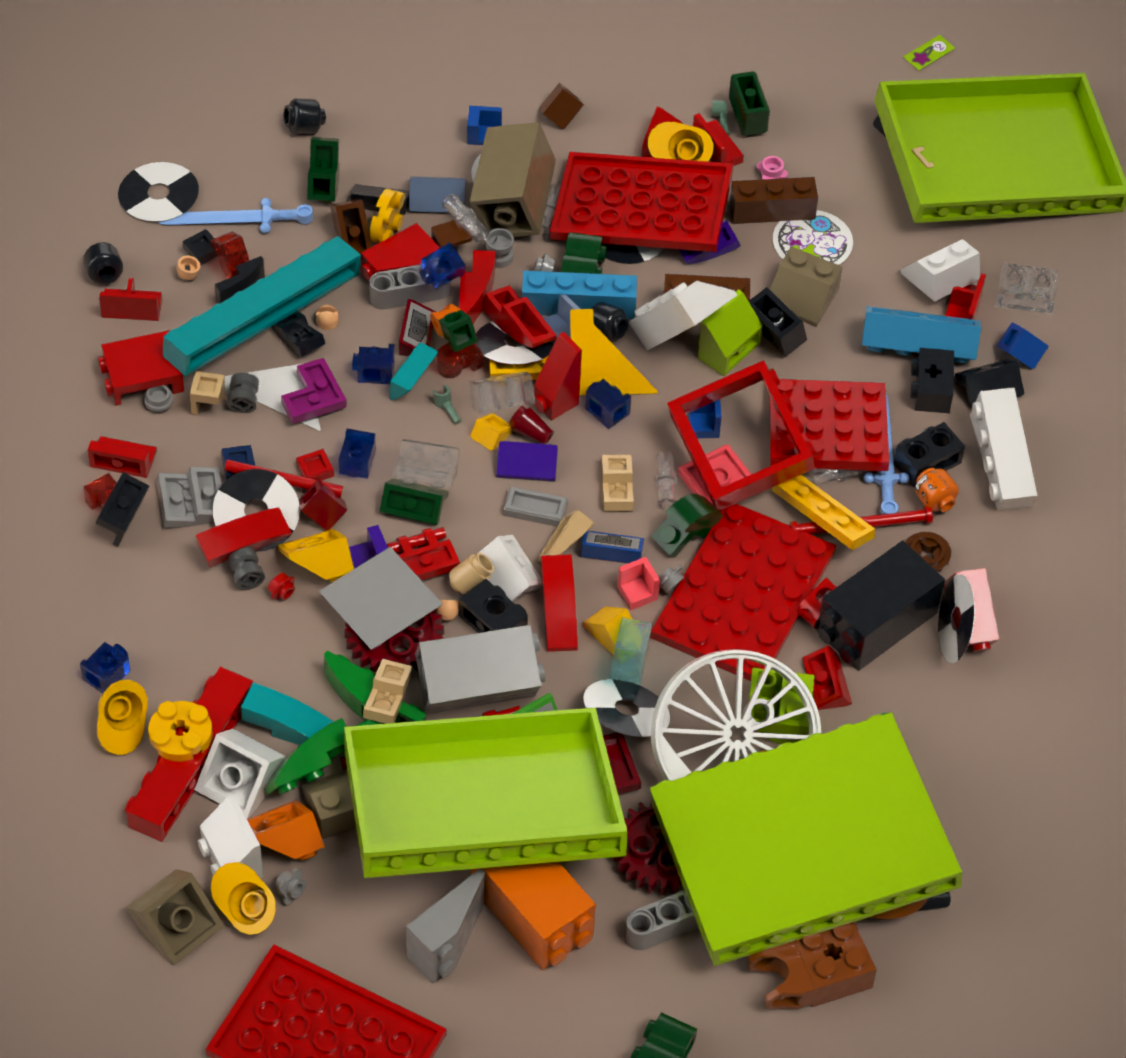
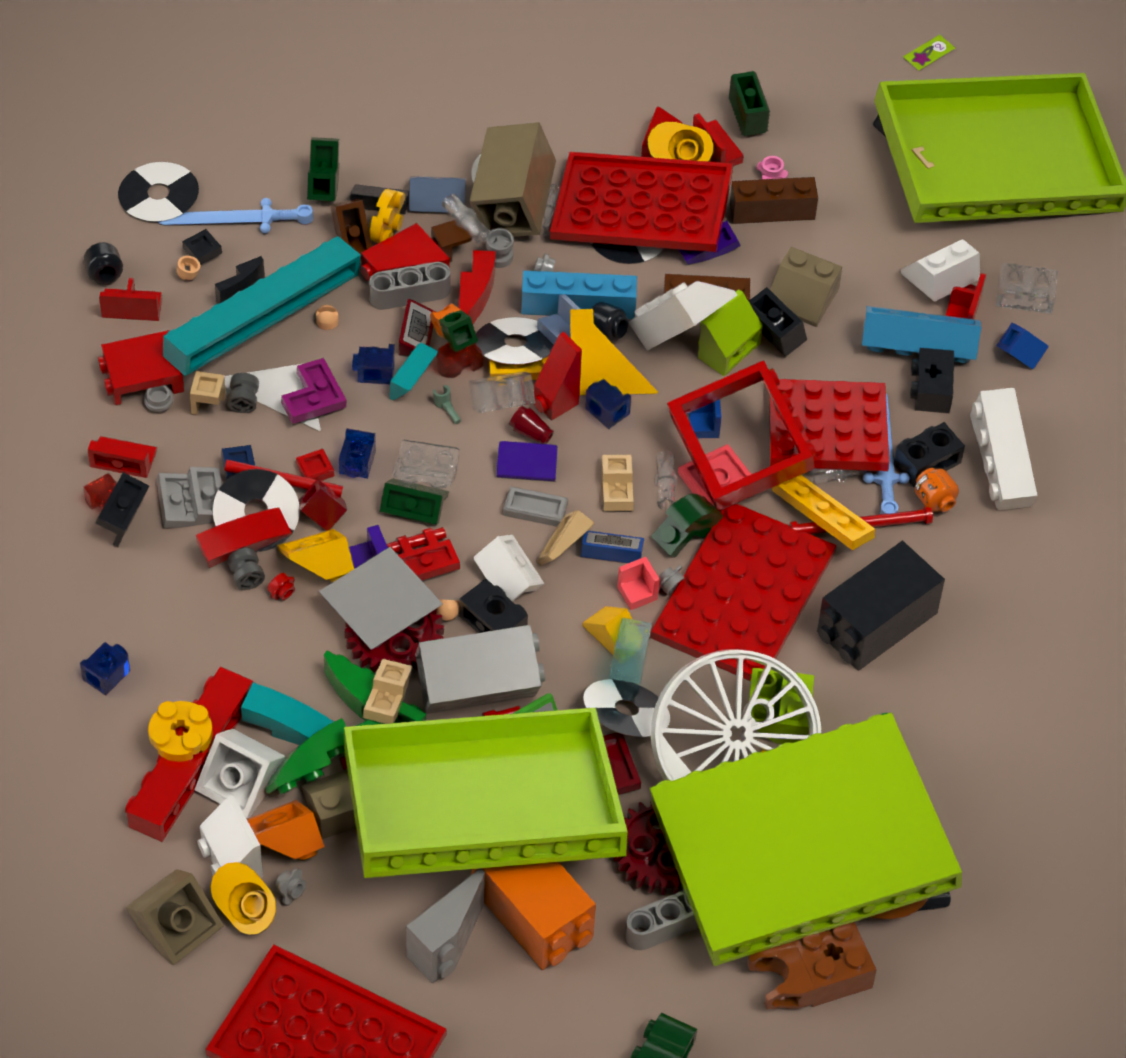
(122, 717): yellow piece -> none
(230, 252): clear red leg -> none
(298, 334): black slope -> none
(304, 116): black head -> none
(445, 258): clear blue brick -> none
(470, 573): tan brick -> none
(478, 121): blue panel -> none
(490, 431): yellow slope -> none
(517, 317): red slope -> none
(559, 603): red slope -> none
(561, 106): reddish brown panel -> none
(583, 254): dark green brick -> none
(719, 109): sand green hand -> none
(811, 605): red leg -> none
(822, 237): sticker -> none
(829, 680): red slope -> none
(931, 543): reddish brown gear -> none
(956, 594): sticker -> none
(984, 625): slope -> none
(991, 377): black panel -> none

